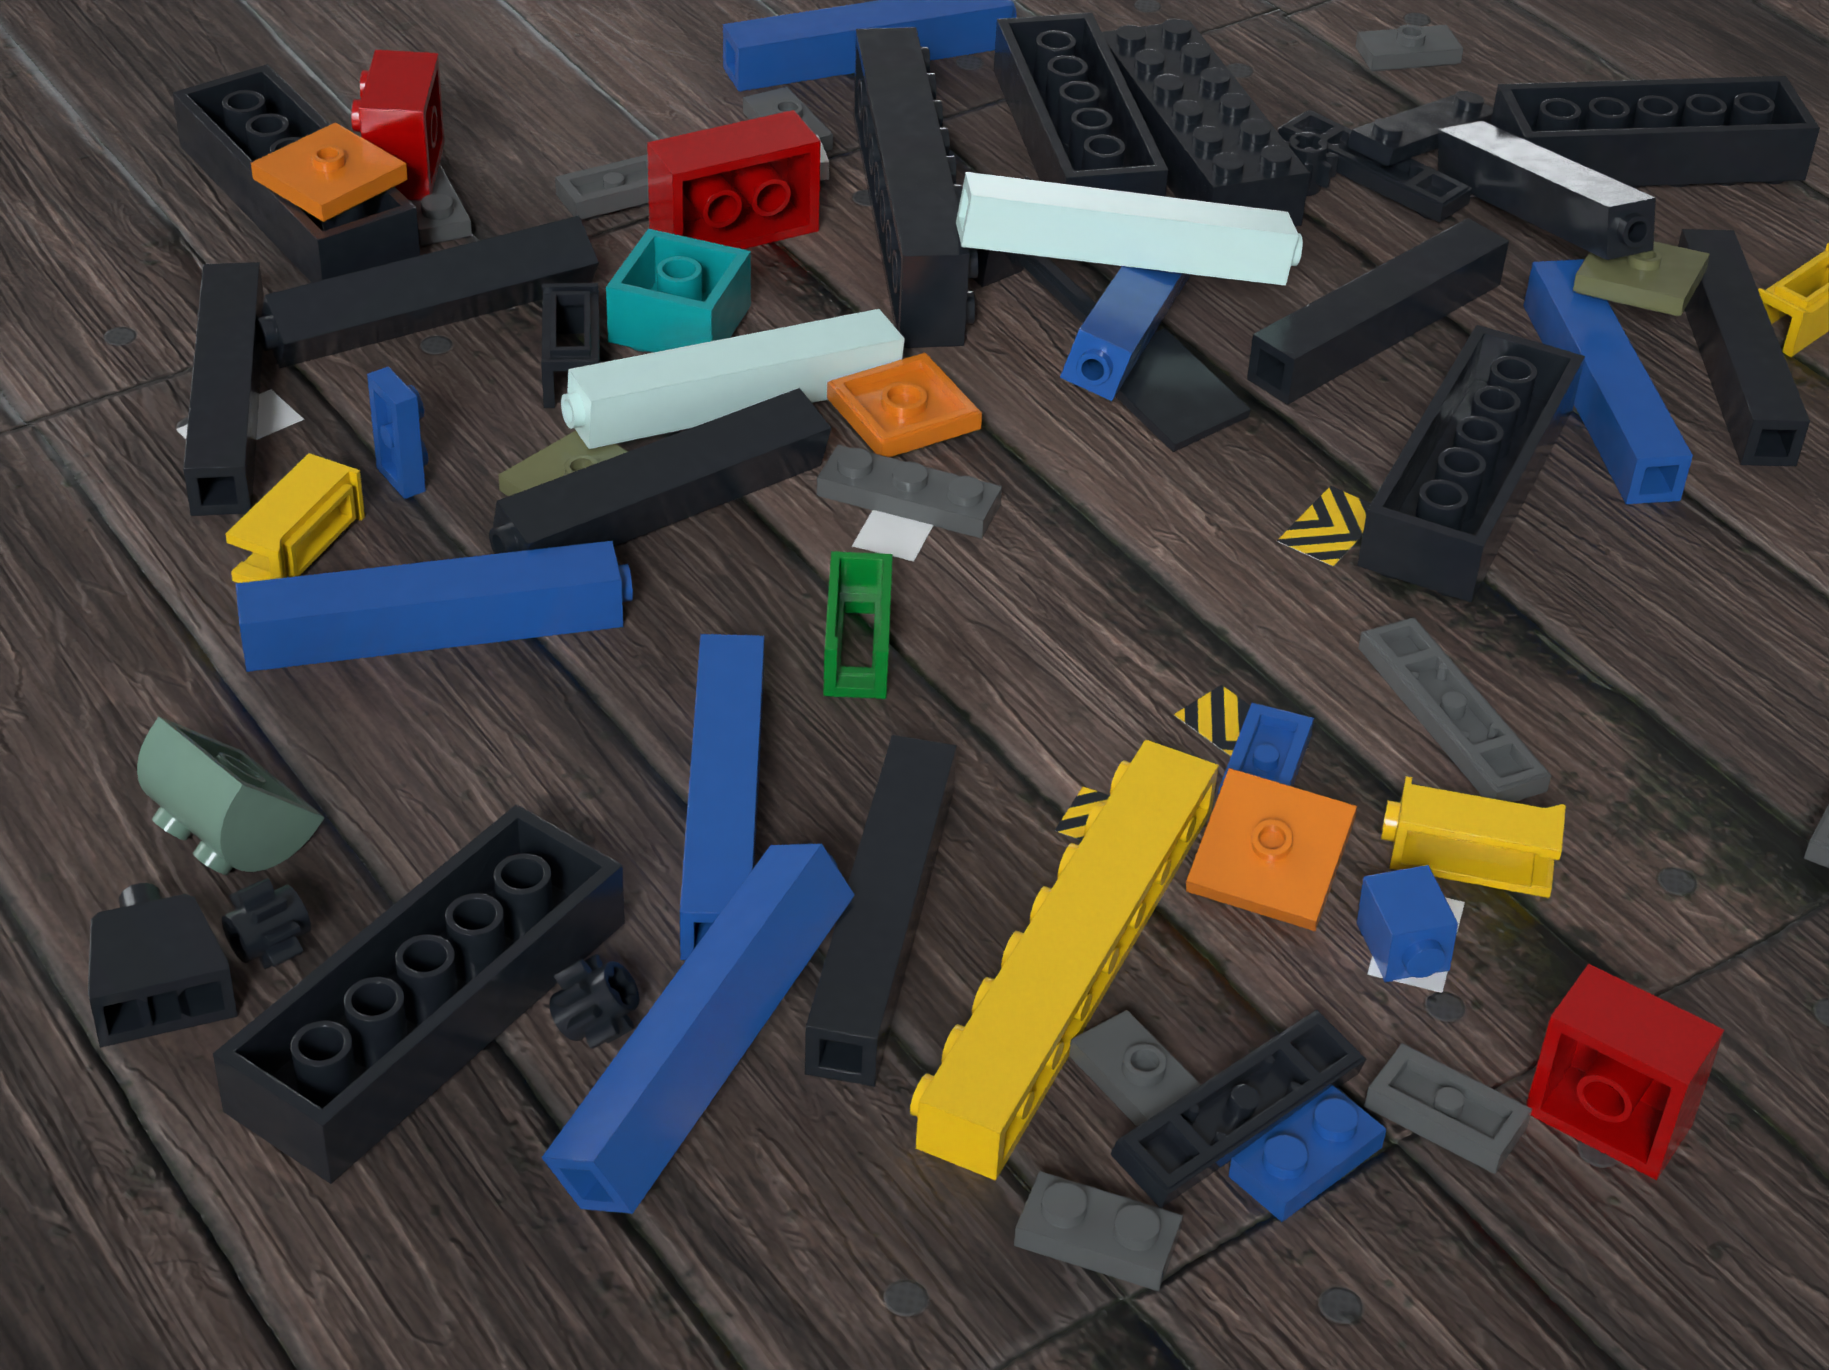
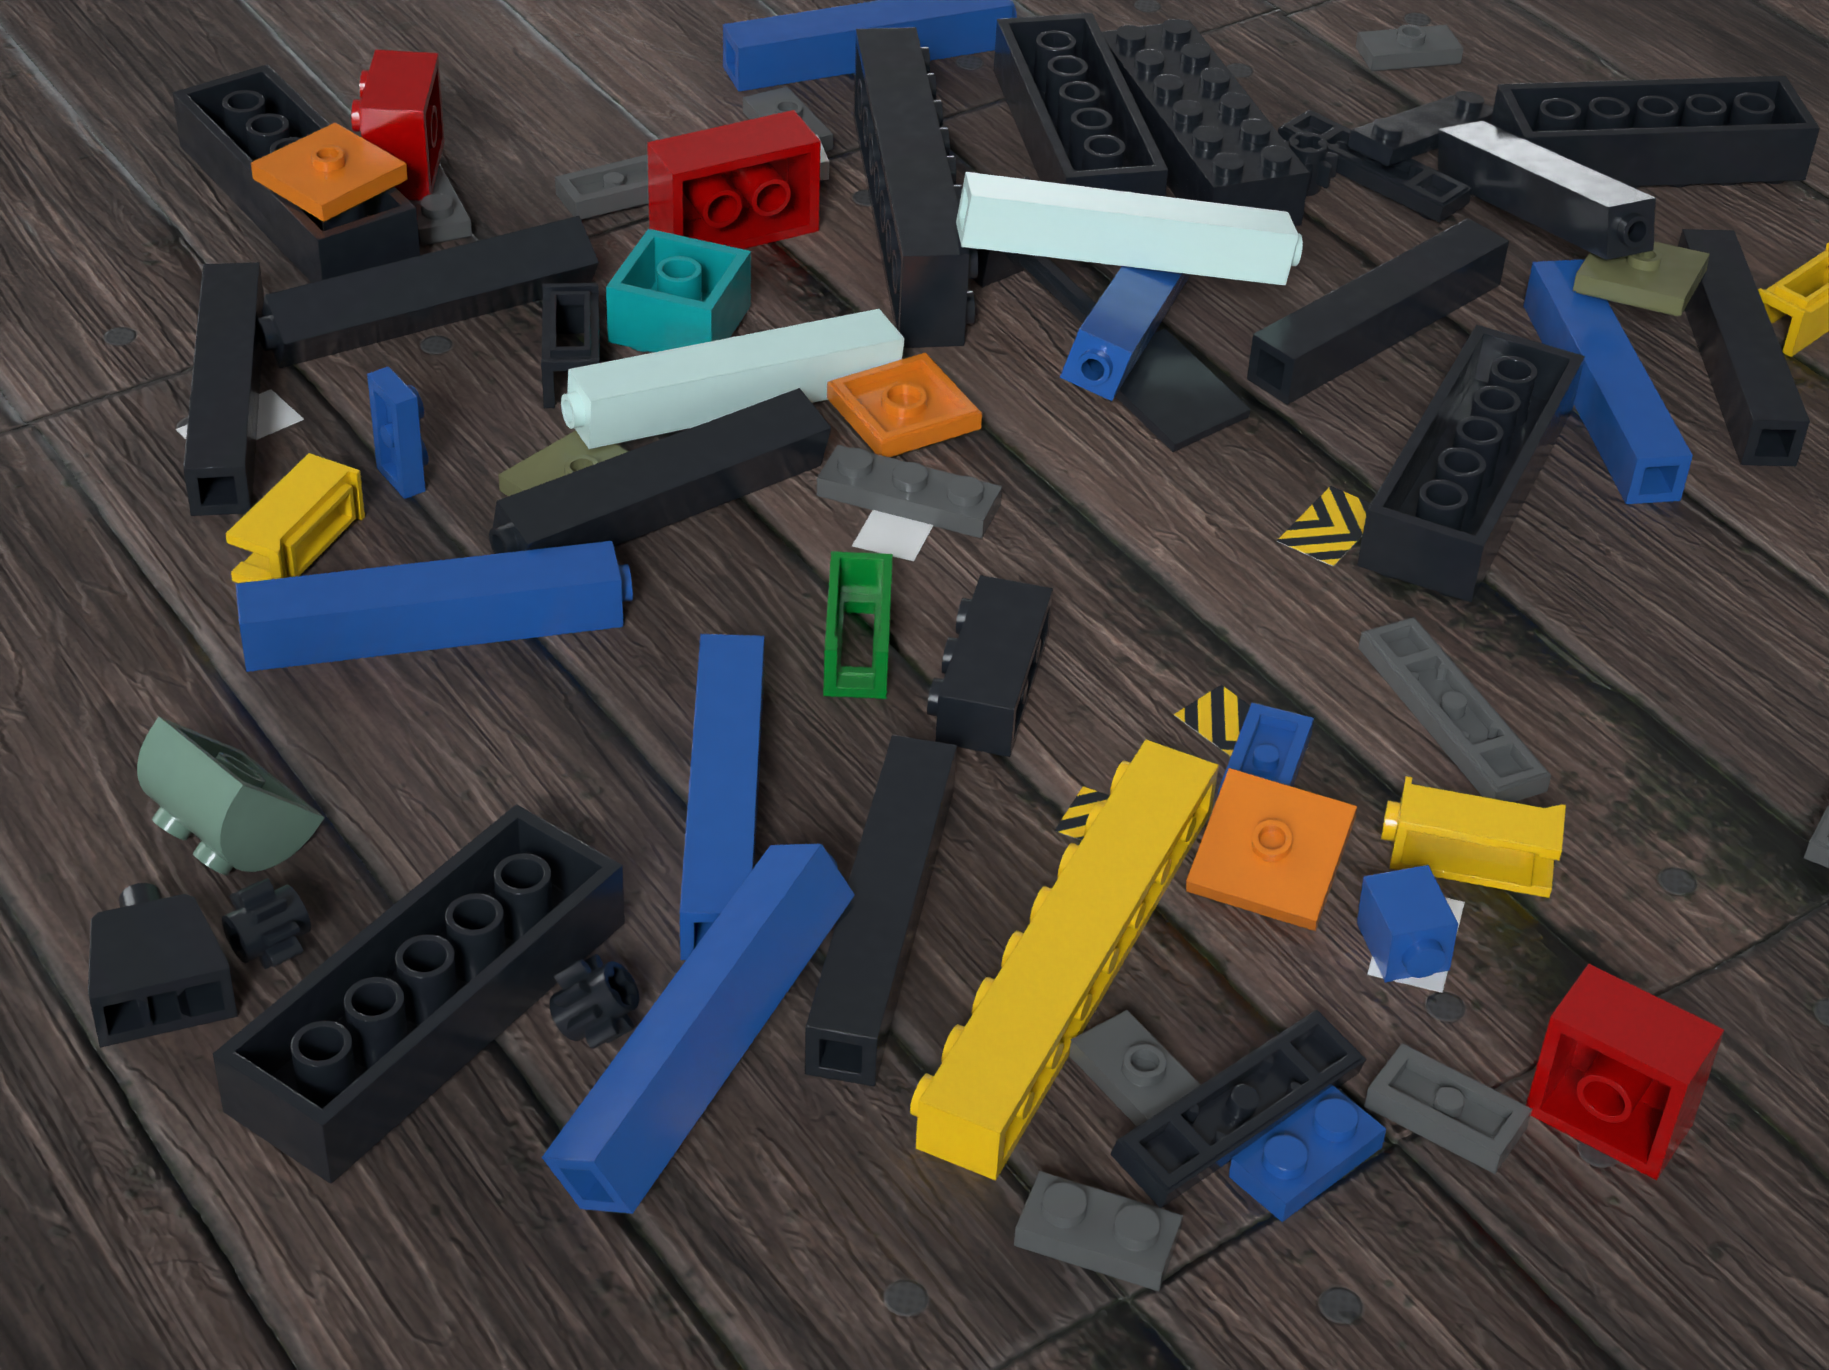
(991, 665): none -> black brick

